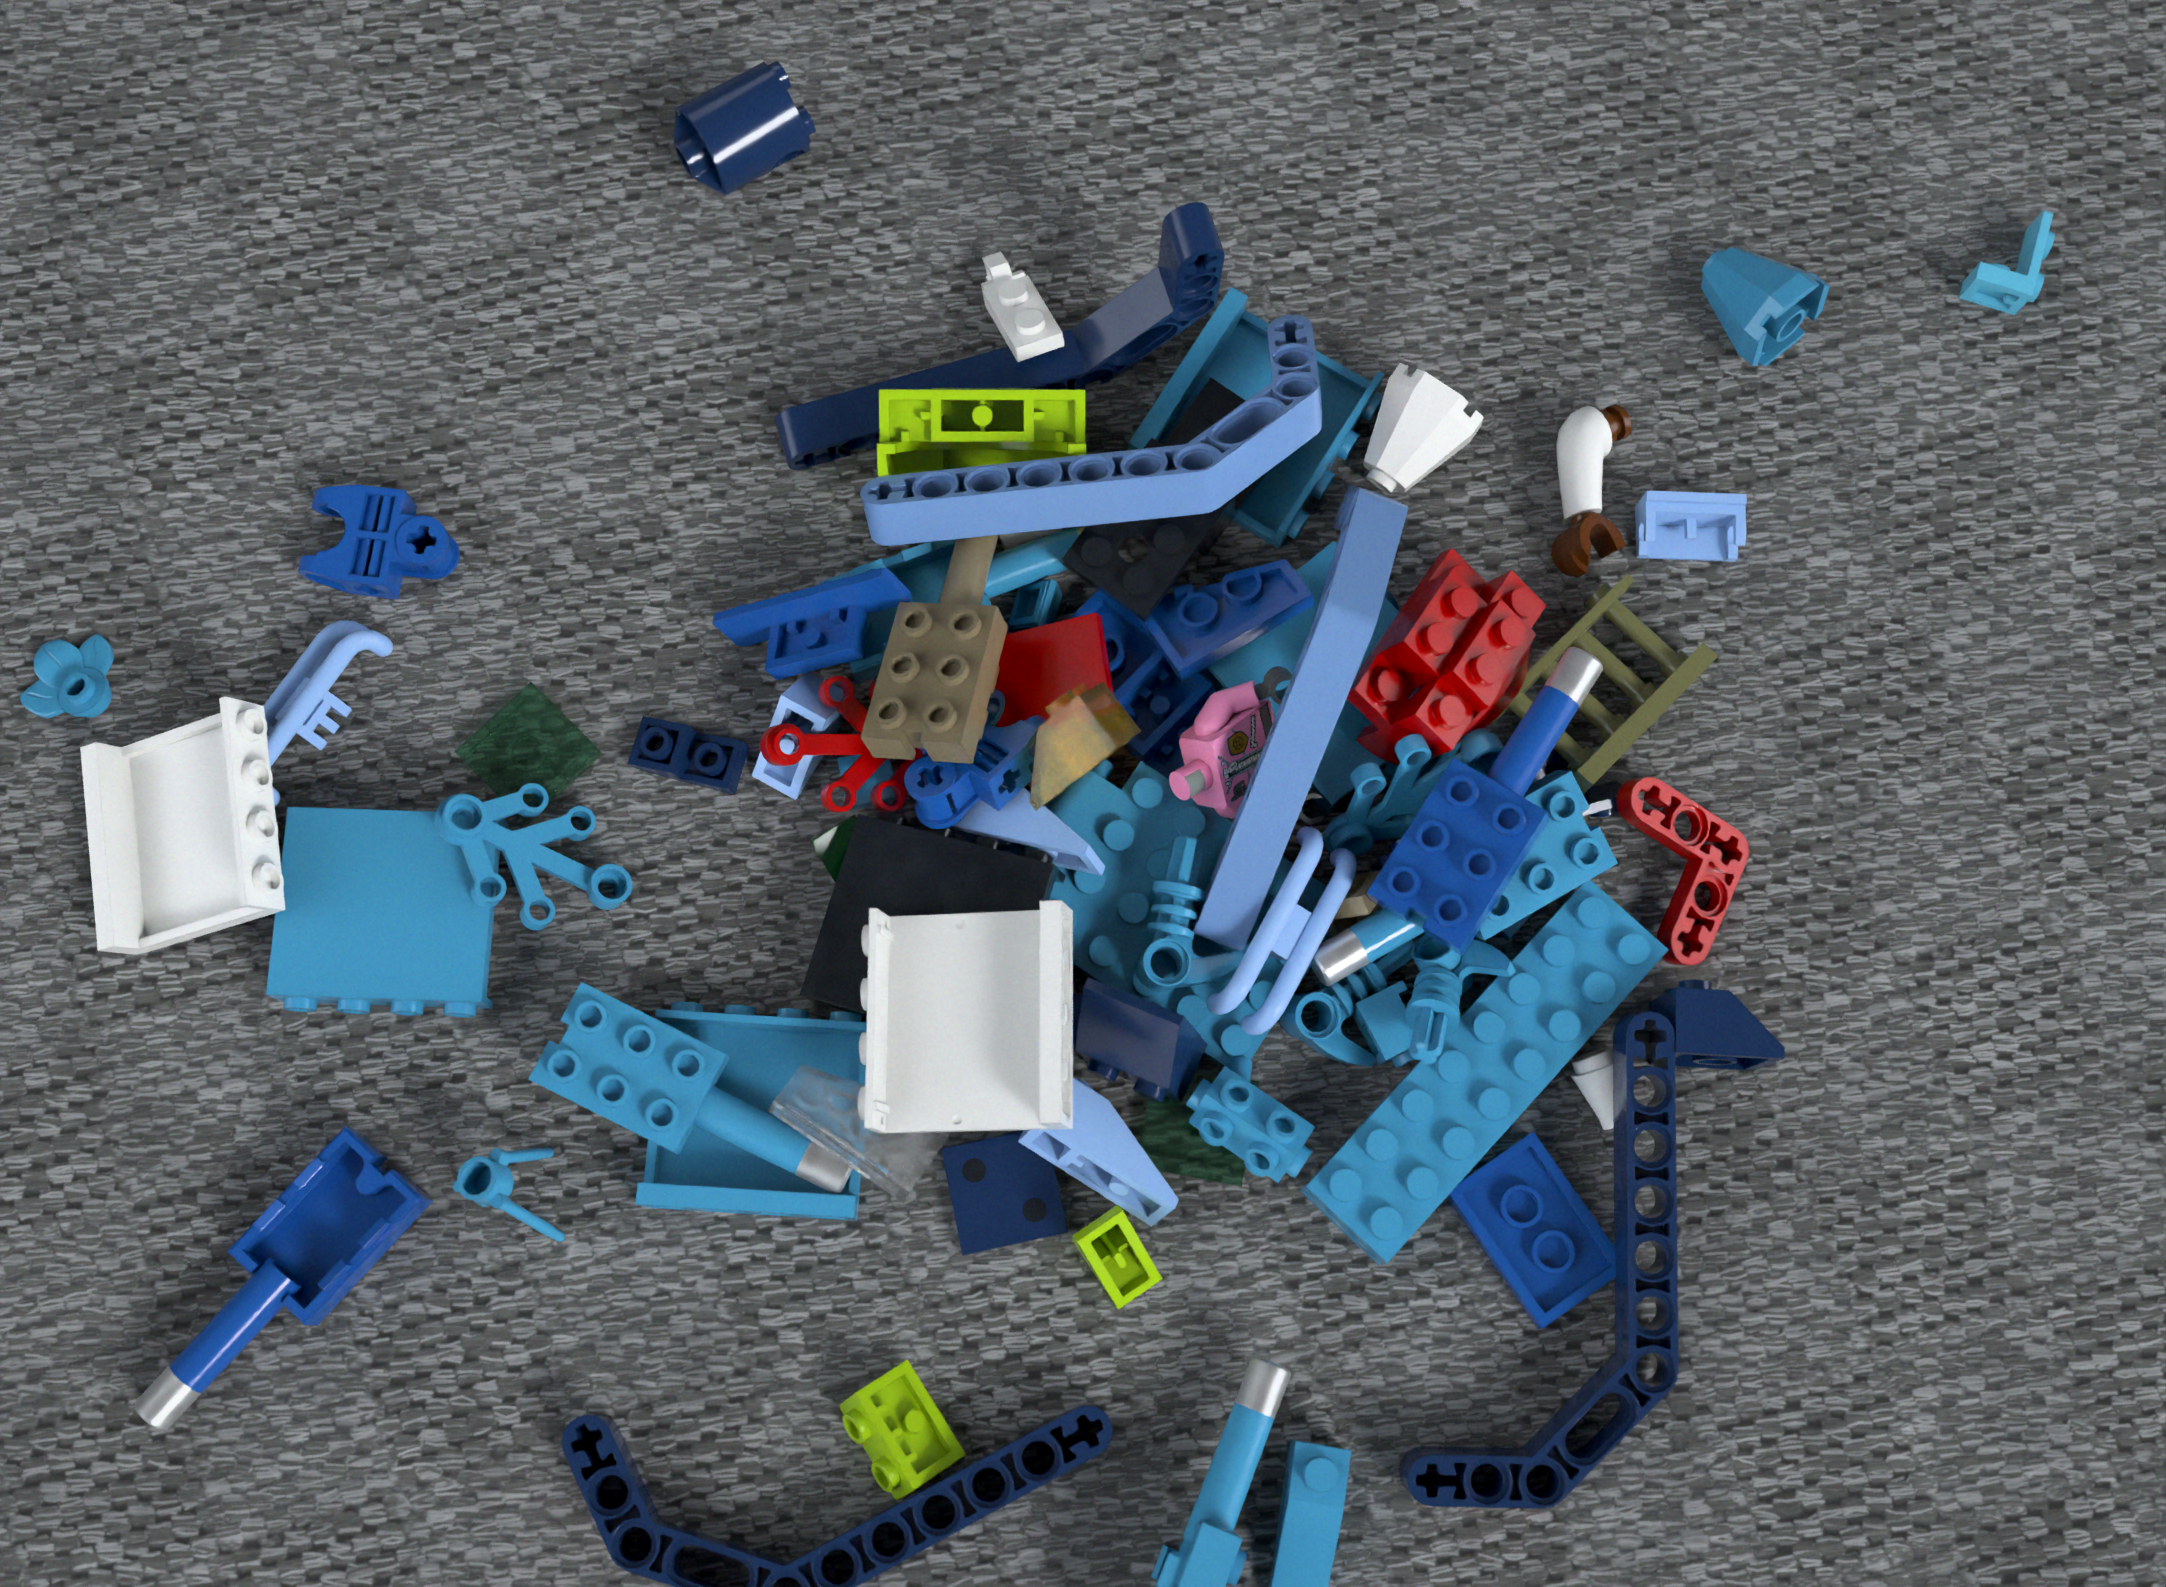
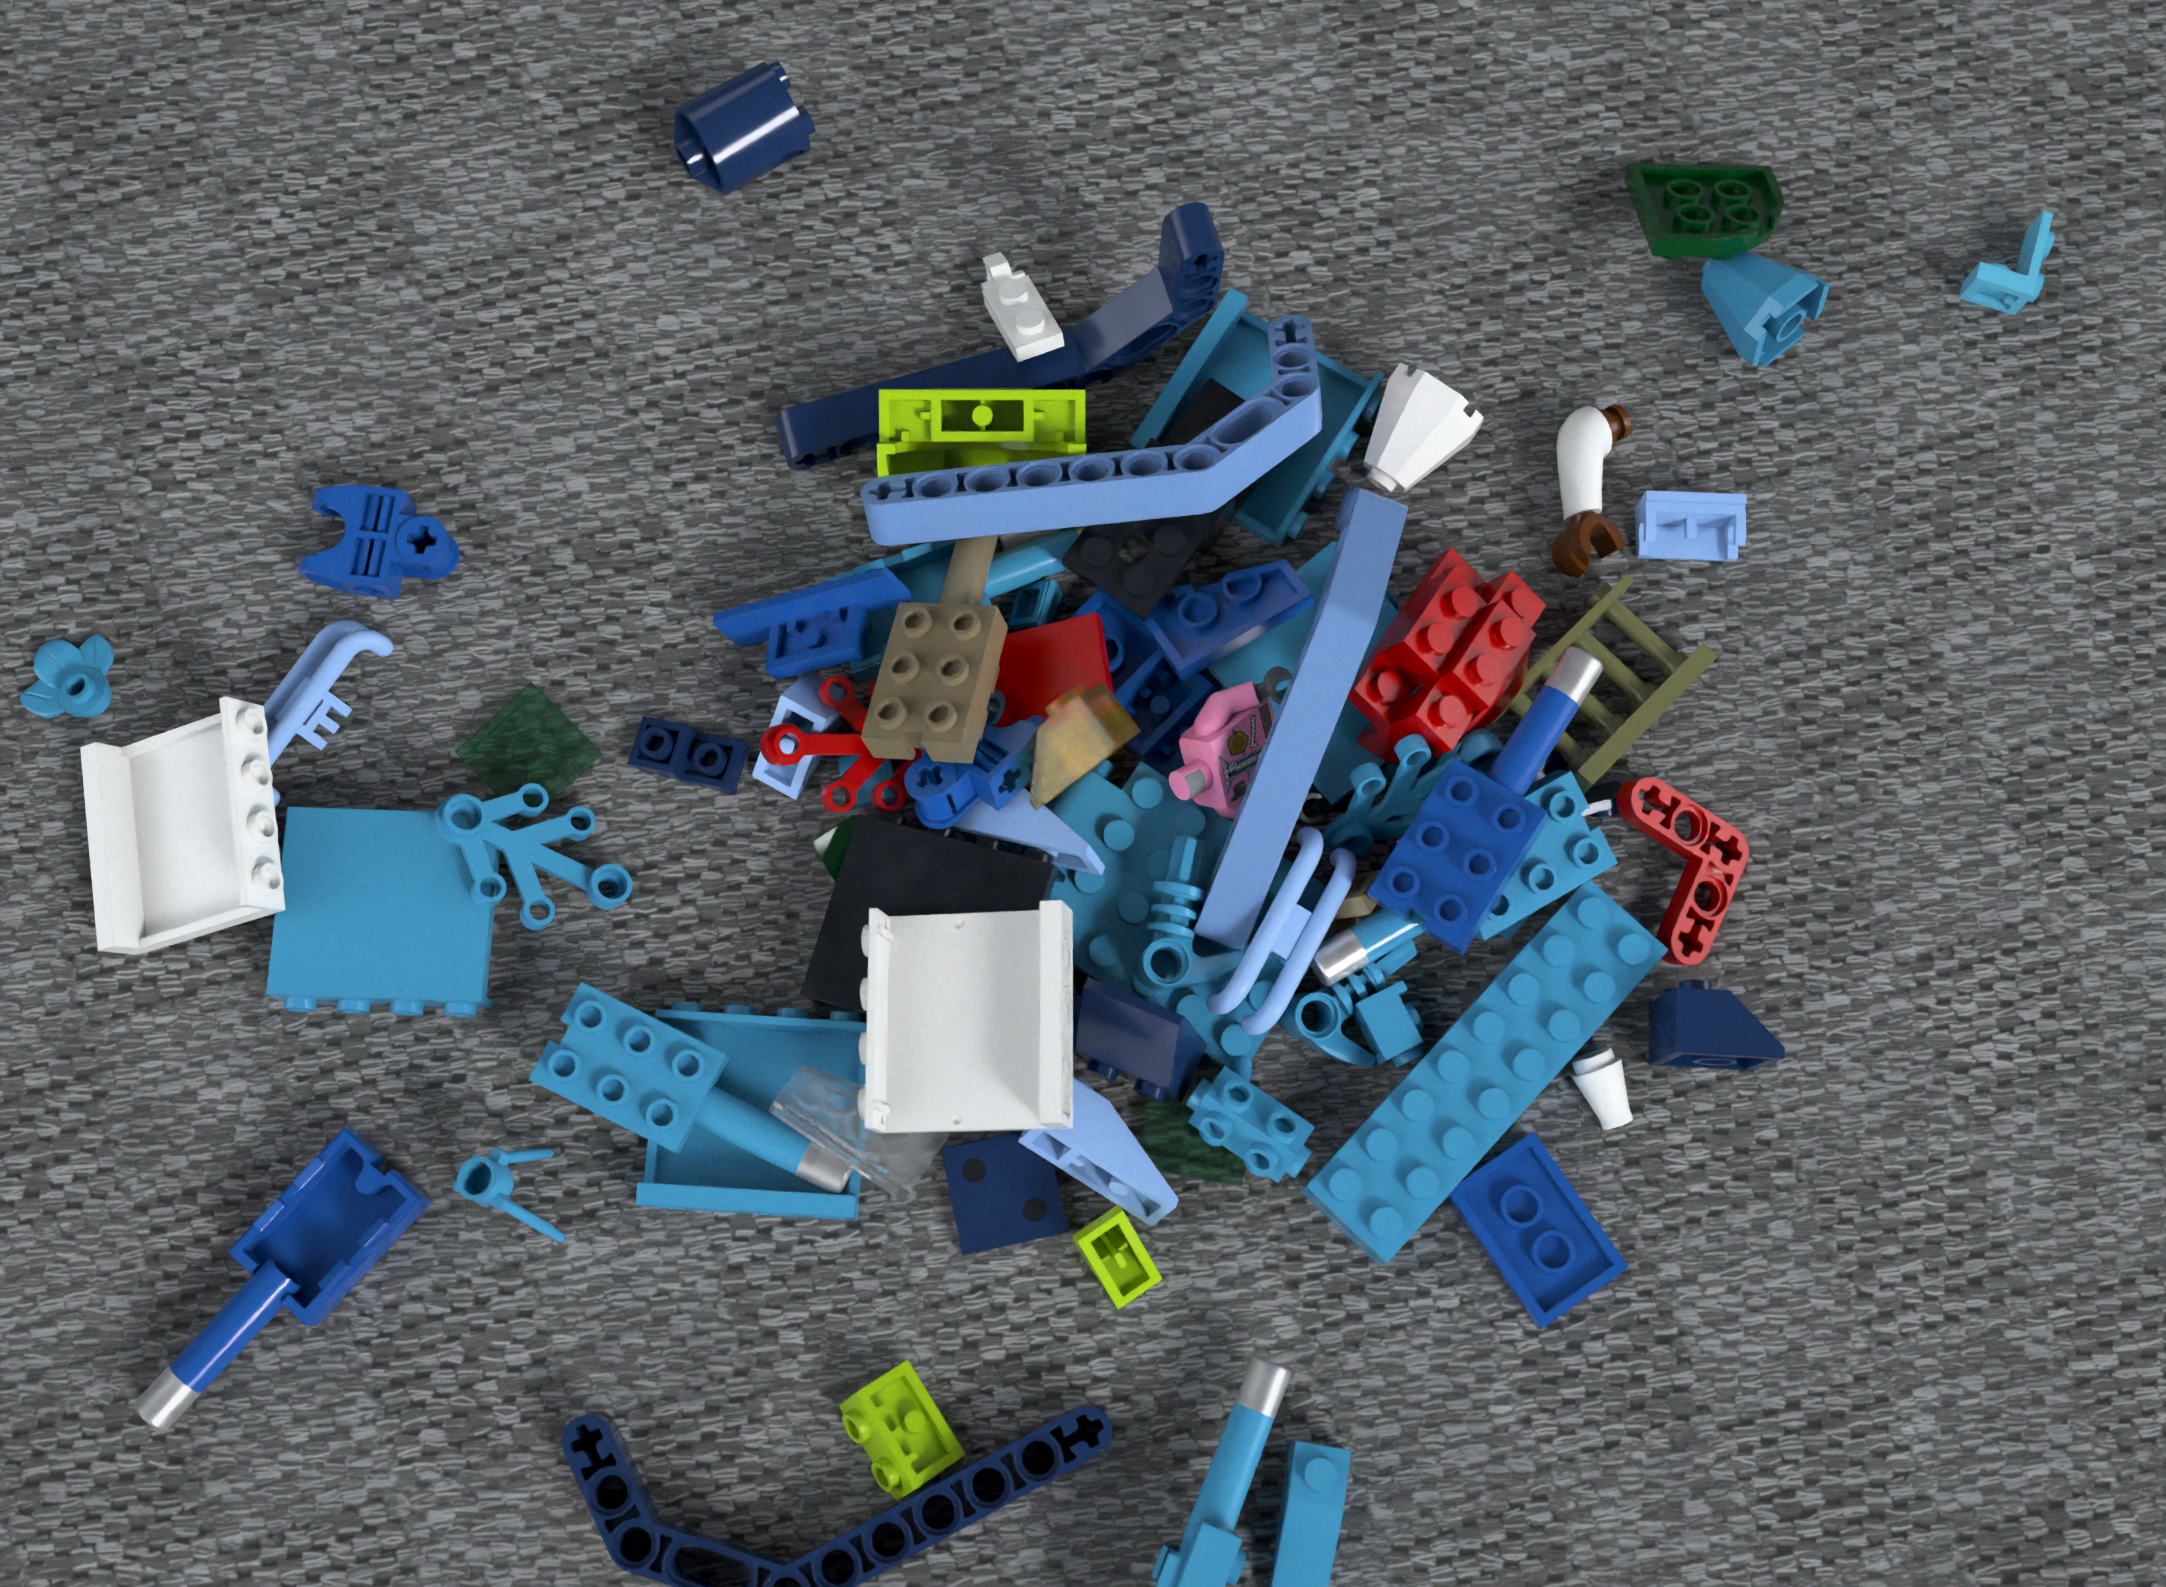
(1438, 989): dark azure piece -> none
(1631, 1287): dark blue beam -> none
(1704, 207): none -> dark green plate

